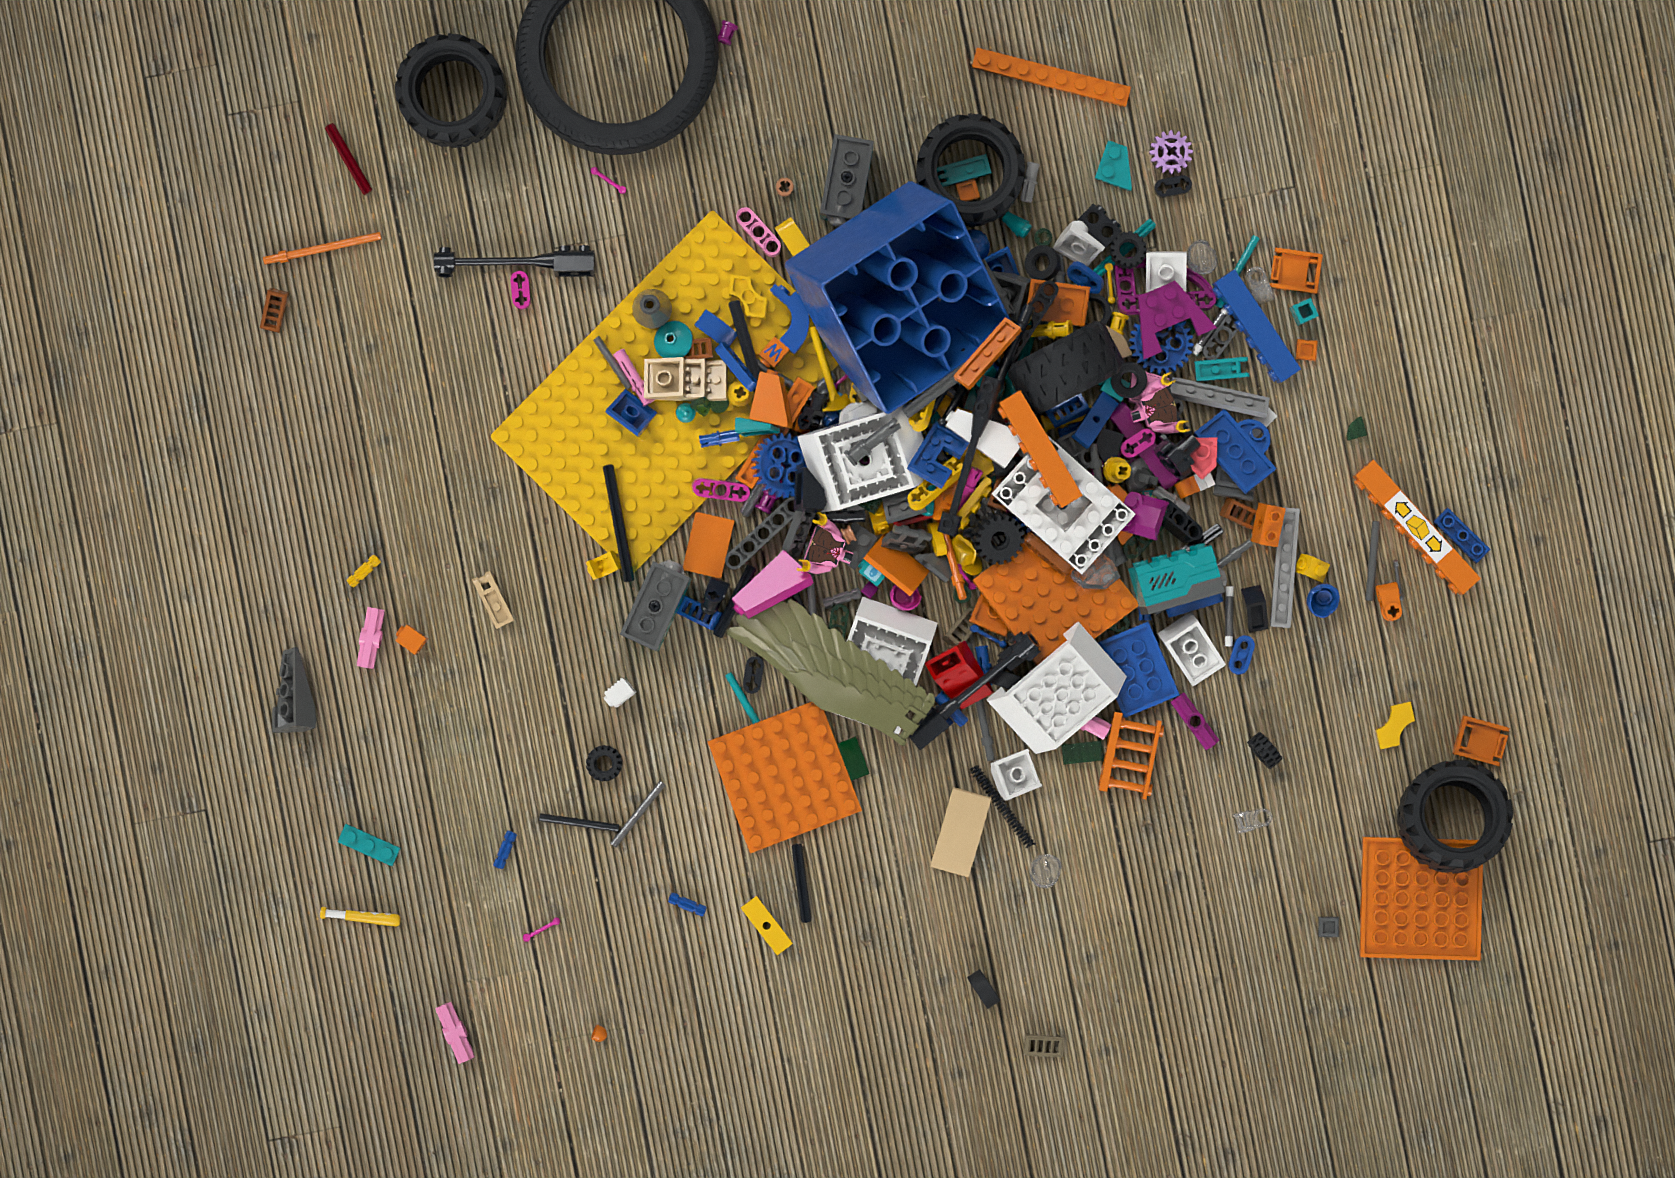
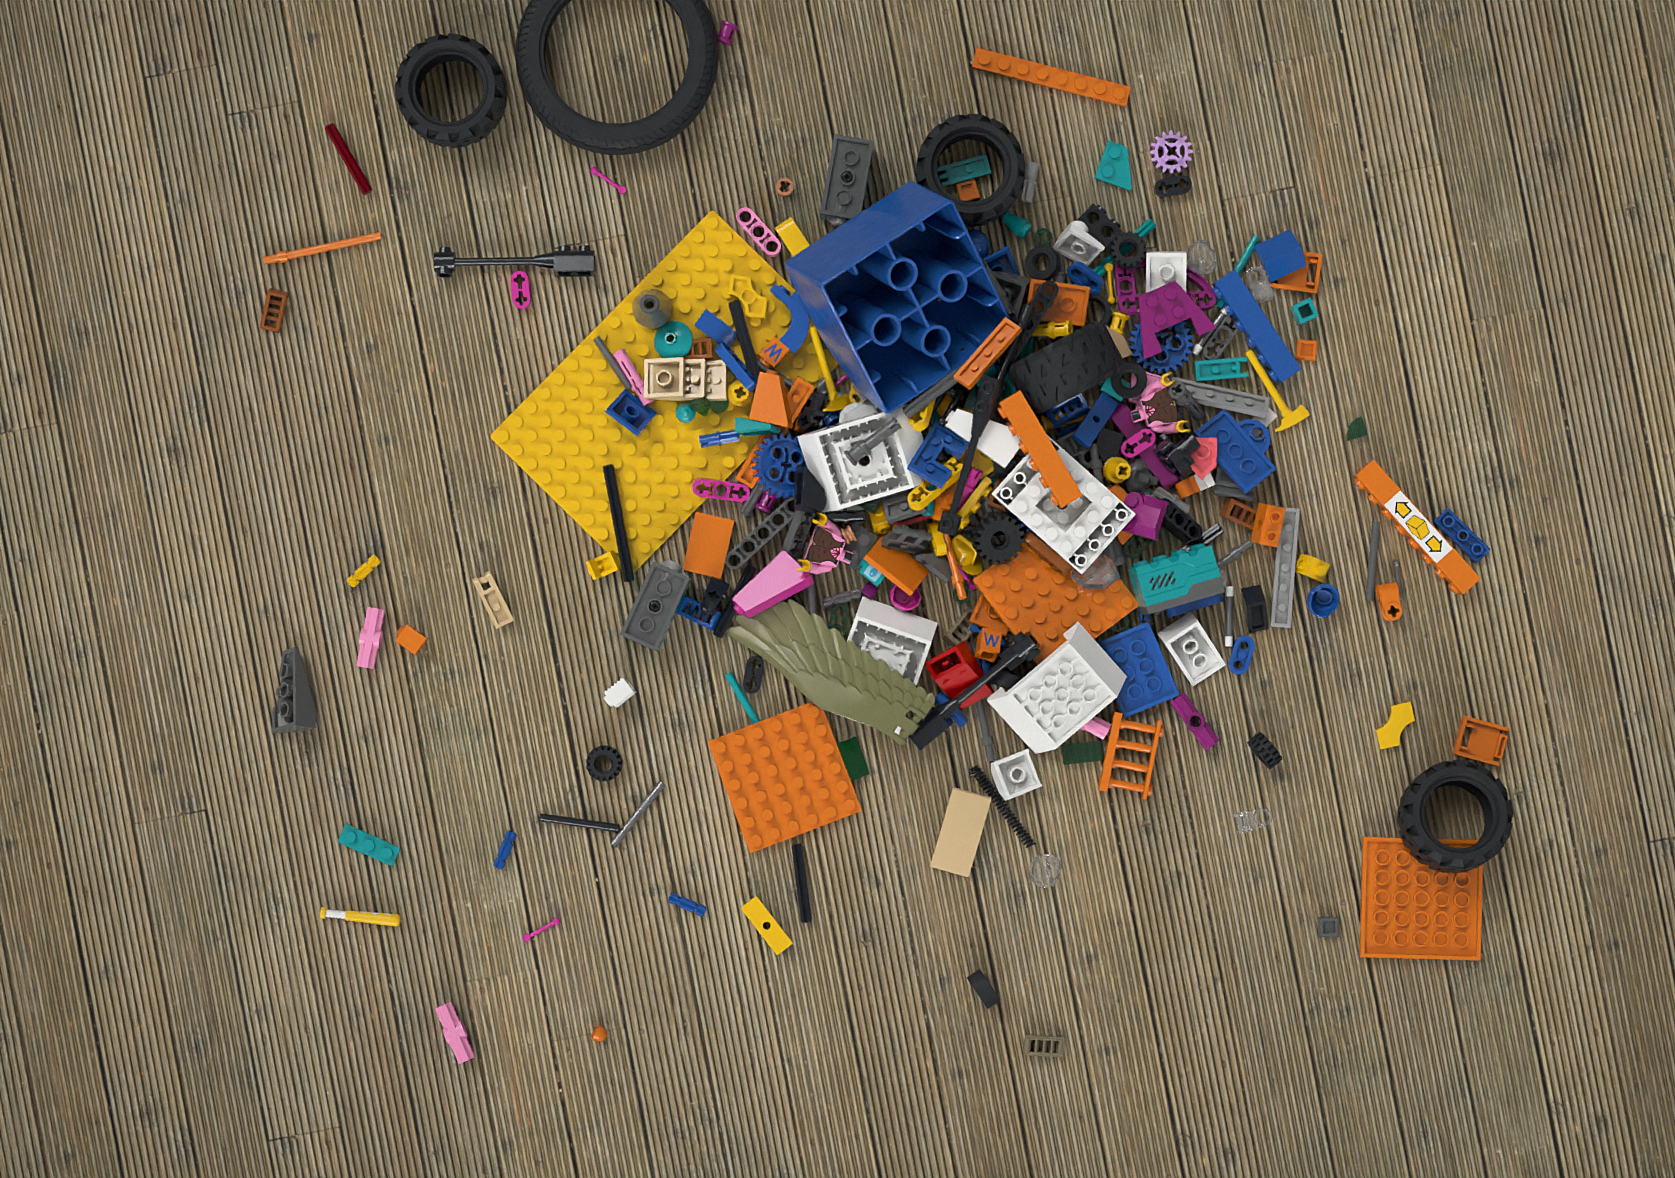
(988, 644): none -> orange brick
(1183, 397): none -> dark grey pin
(1280, 255): none -> blue slope
(1289, 417): none -> yellow piece

